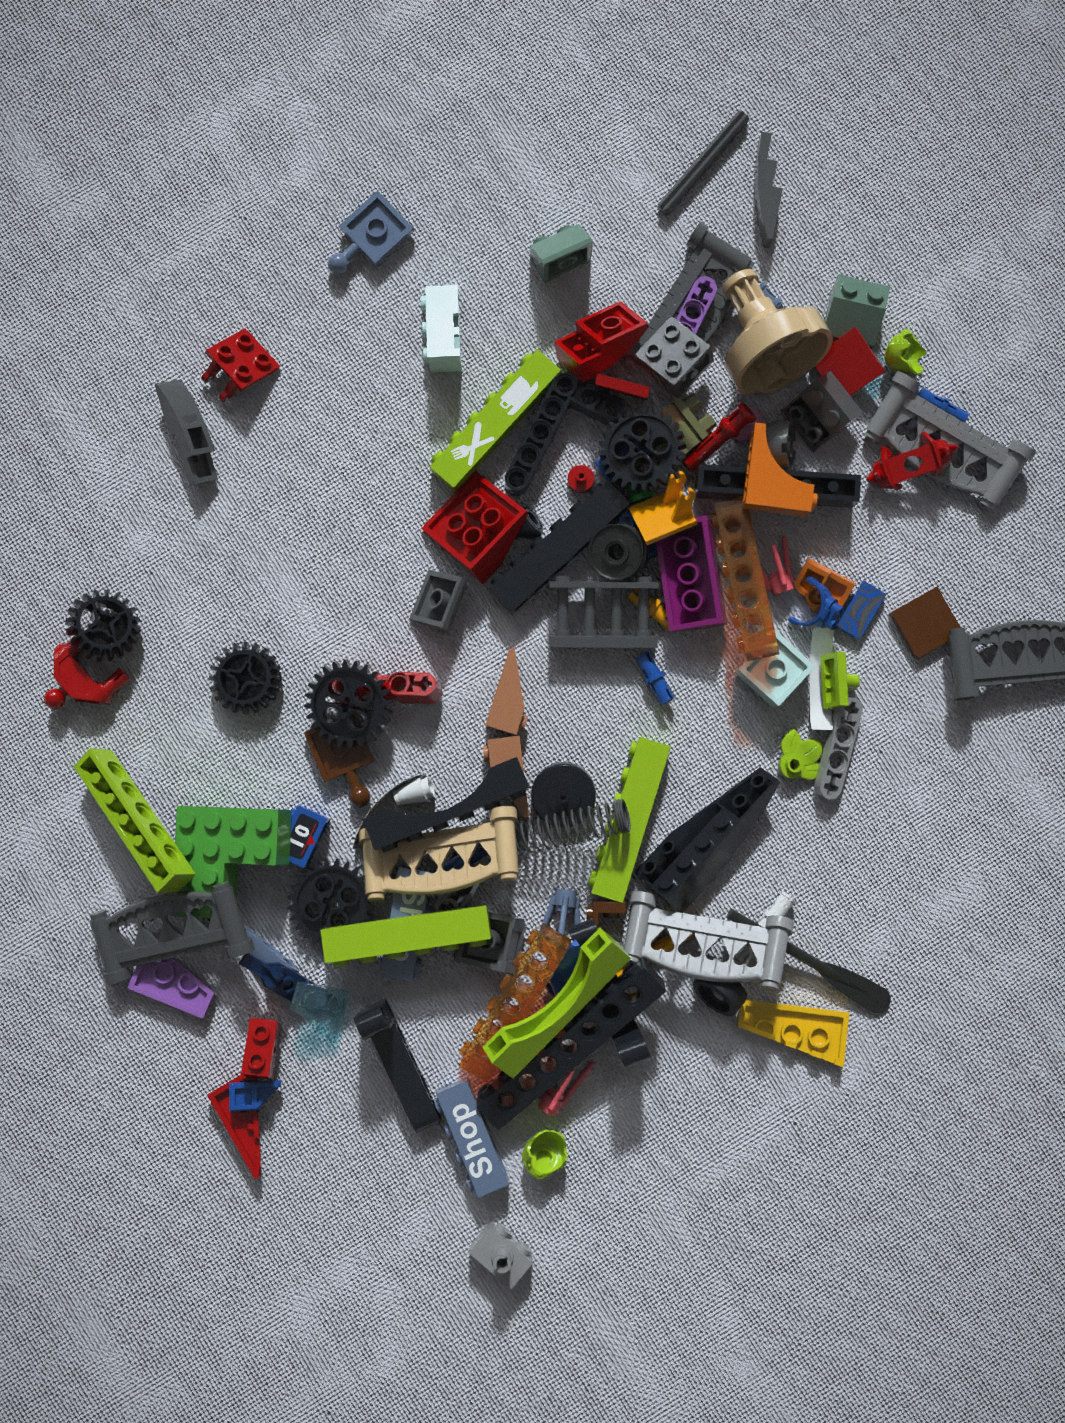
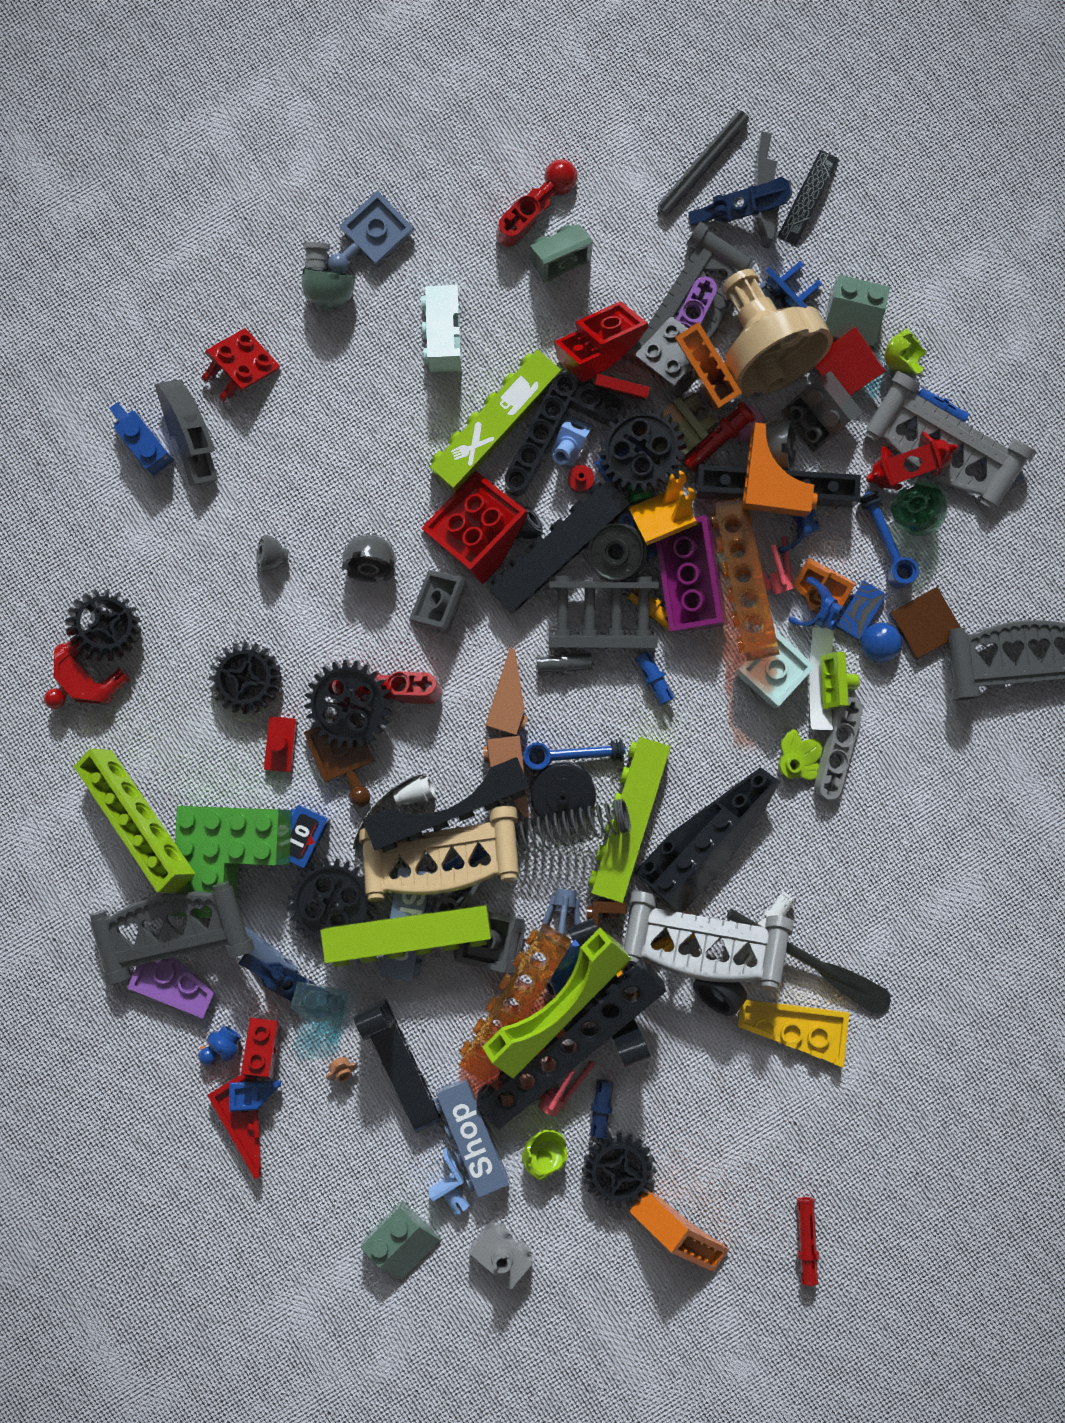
(141, 440): none -> blue hinge
(222, 1043): none -> blue animal
(270, 554): none -> dark grey brick
(280, 744): none -> red tile
(316, 255): none -> light grey piece
(327, 288): none -> sand green cylinder
(341, 1069): none -> nougat plate
(369, 558): none -> dark grey cylinder
(399, 1241): none -> sand green slope
(449, 1186): none -> light blue bracket
(559, 179): none -> red beam
(563, 663): none -> dark grey pin
(570, 441): none -> light blue bracket
(601, 1108): none -> dark blue pin
(611, 1192): none -> black gear
(615, 751): none -> blue piece
(677, 1232): none -> orange arch
(708, 366): none -> orange arch
(756, 200): none -> dark blue piece
(778, 285): none -> blue plate
(805, 528): none -> blue helmet
(808, 197): none -> black sticker
(808, 1251): none -> red pin
(870, 501): none -> blue piece
(881, 642): none -> blue hair
(919, 509): none -> clear green cylinder

